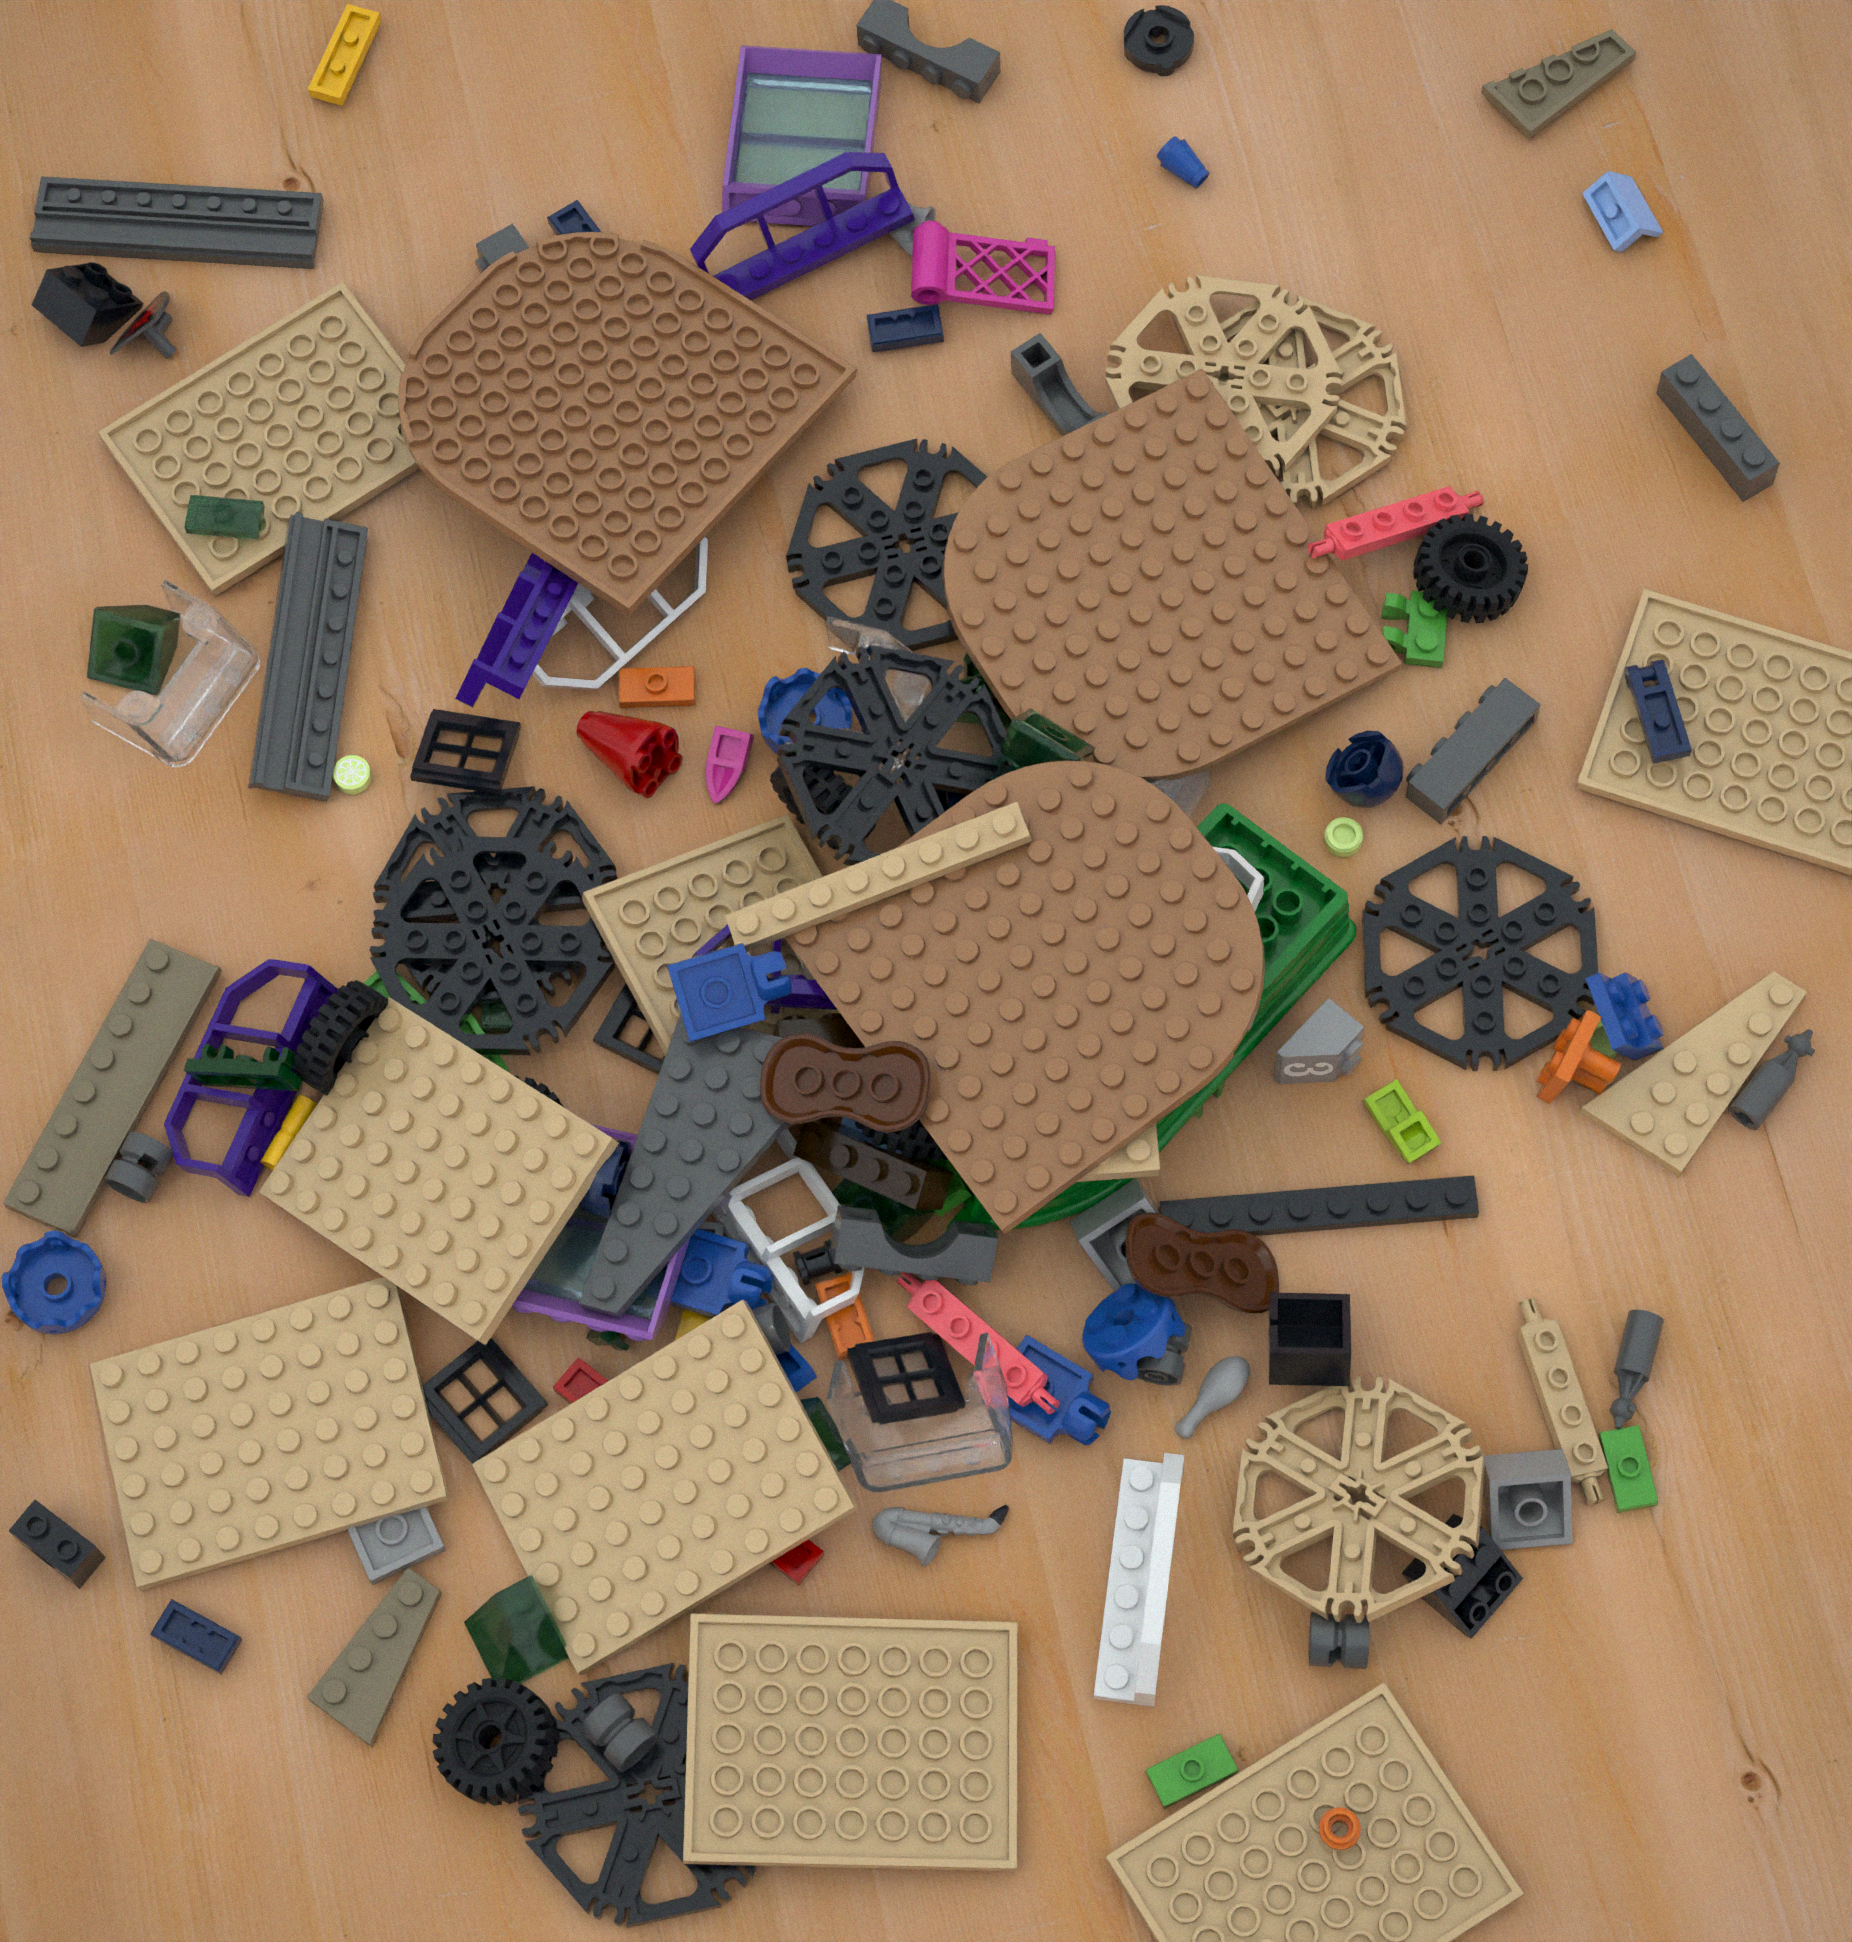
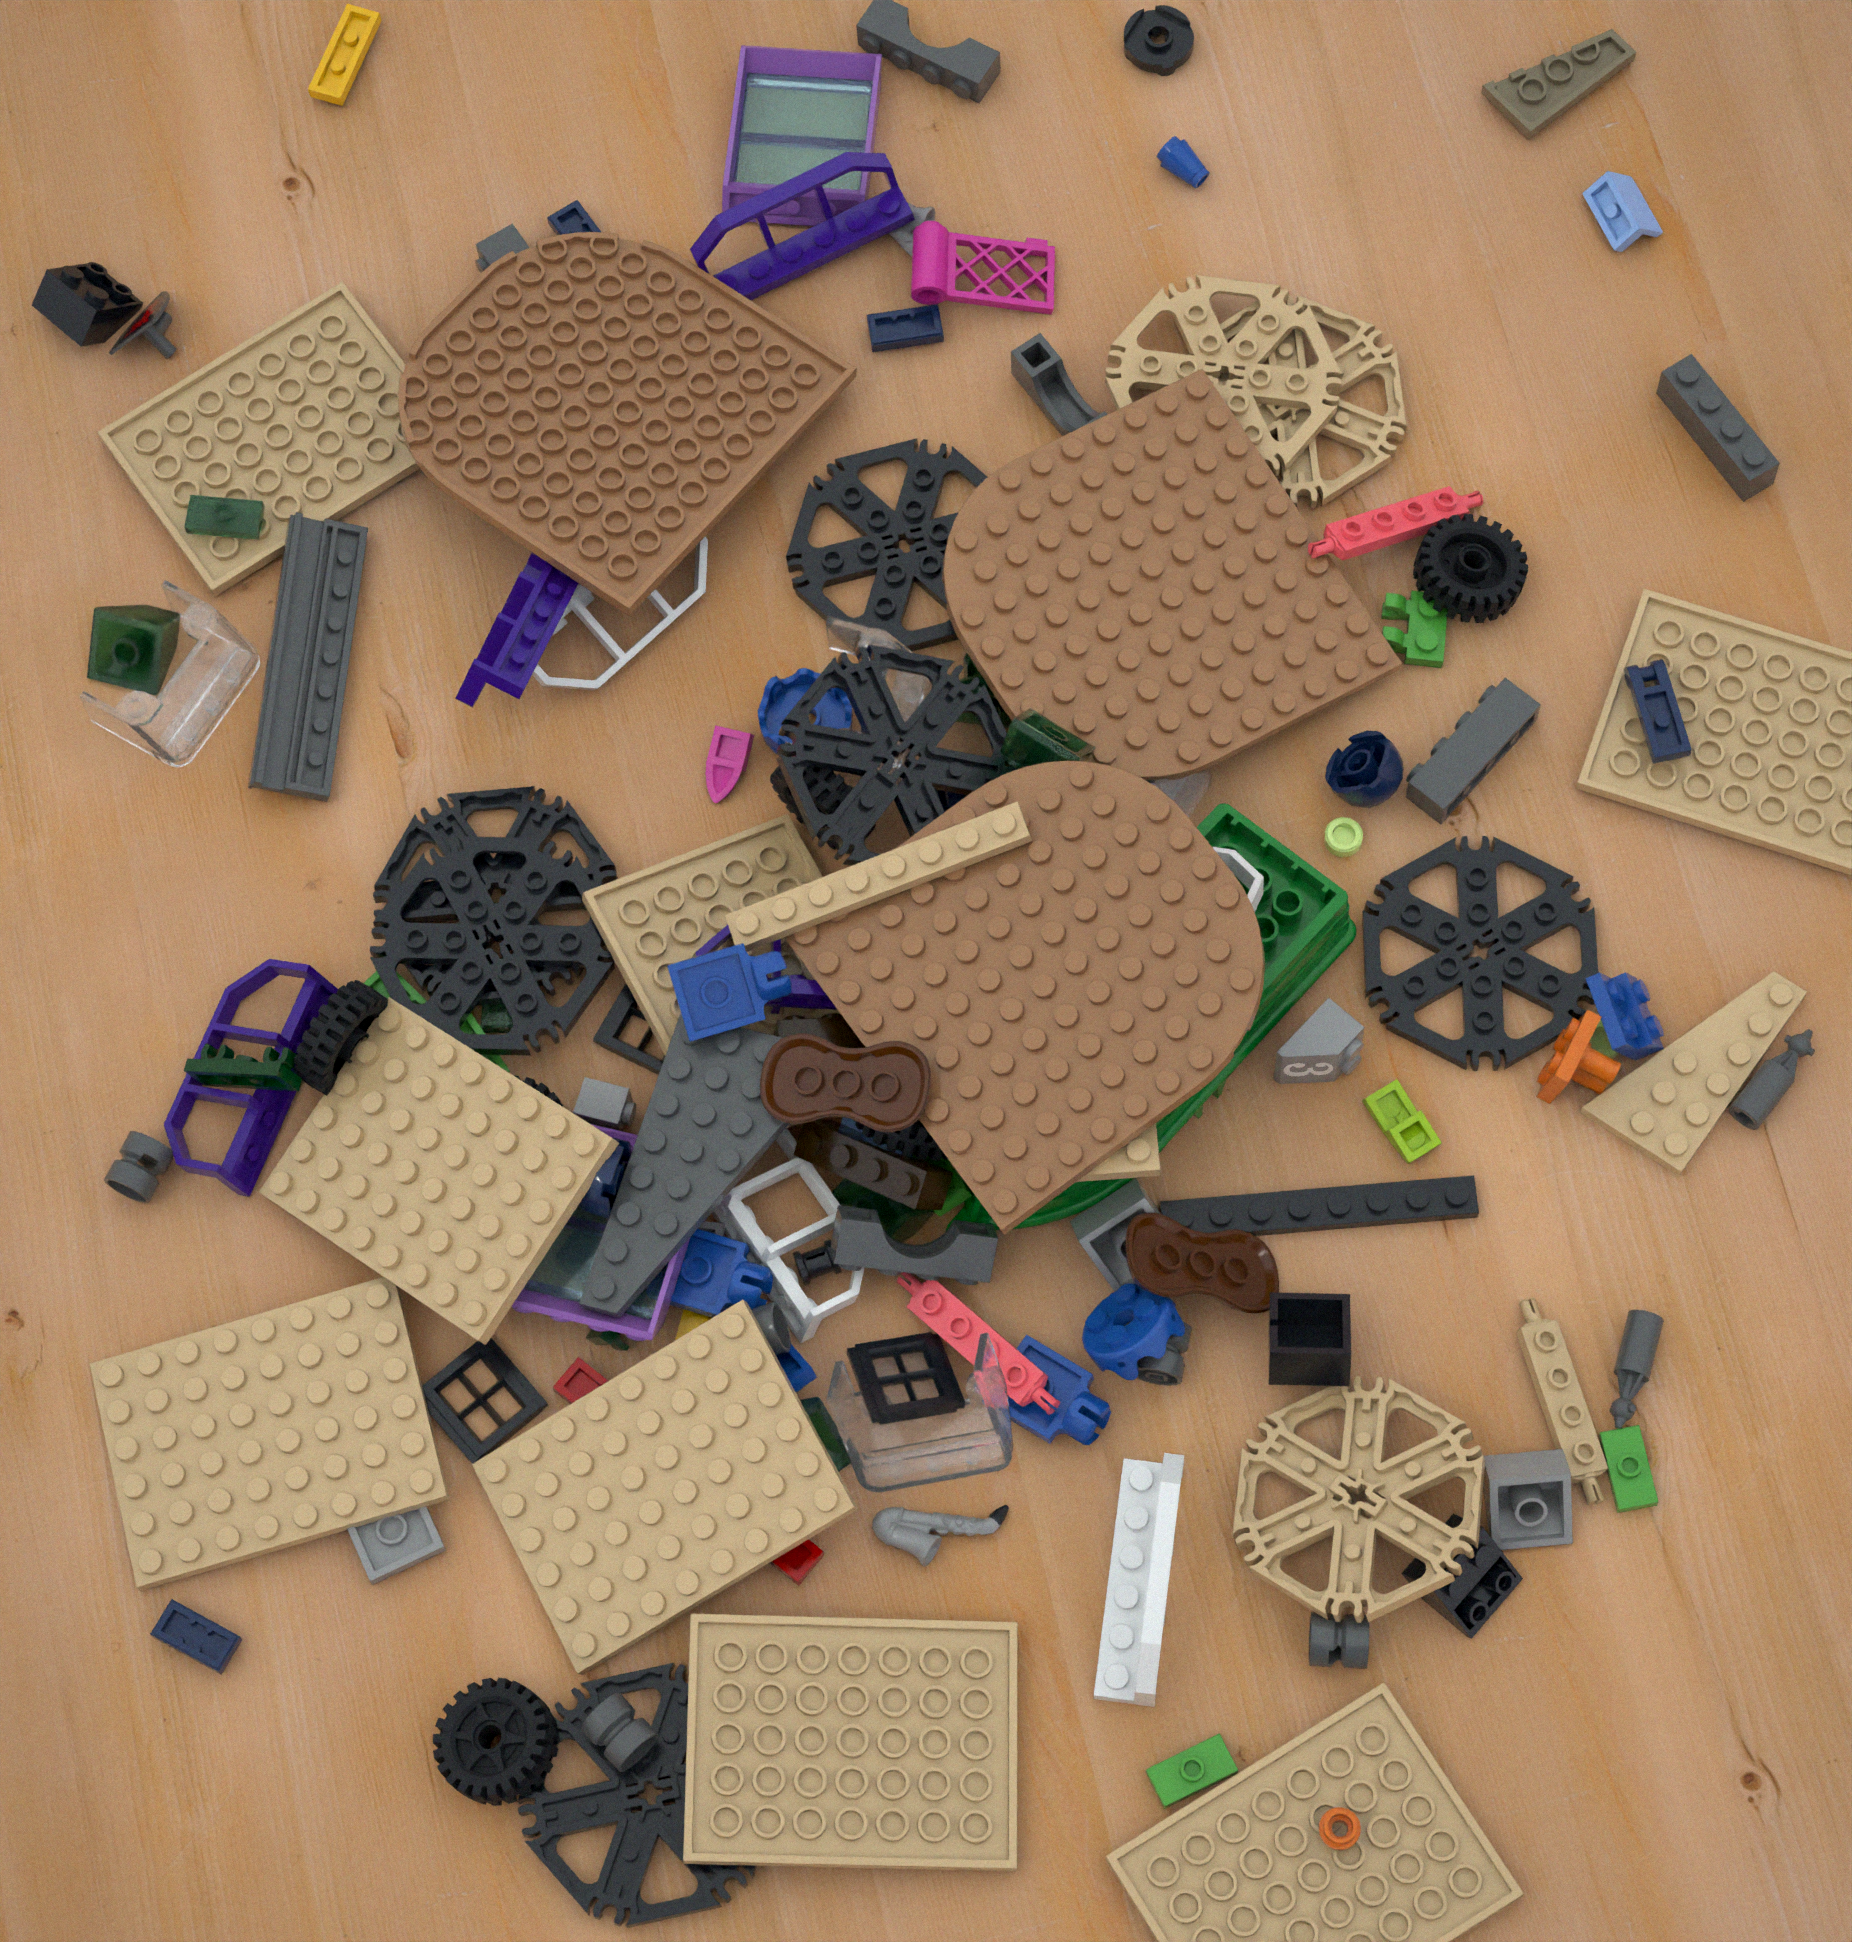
(37, 1266): blue plate -> none
(57, 1544): black brick -> none
(112, 1087): dark tan plate -> none
(177, 222): dark grey plate -> none
(290, 1127): yellow piece -> none
(352, 774): yellowish green tile -> none
(369, 1669): dark tan wing -> none
(459, 776): black piece -> none
(517, 1633): clear green slope -> none
(605, 1104): none -> light grey brick
(632, 748): red cone -> none
(657, 686): orange plate -> none
(849, 1324): orange plate -> none
(1217, 1390): light grey piece -> none

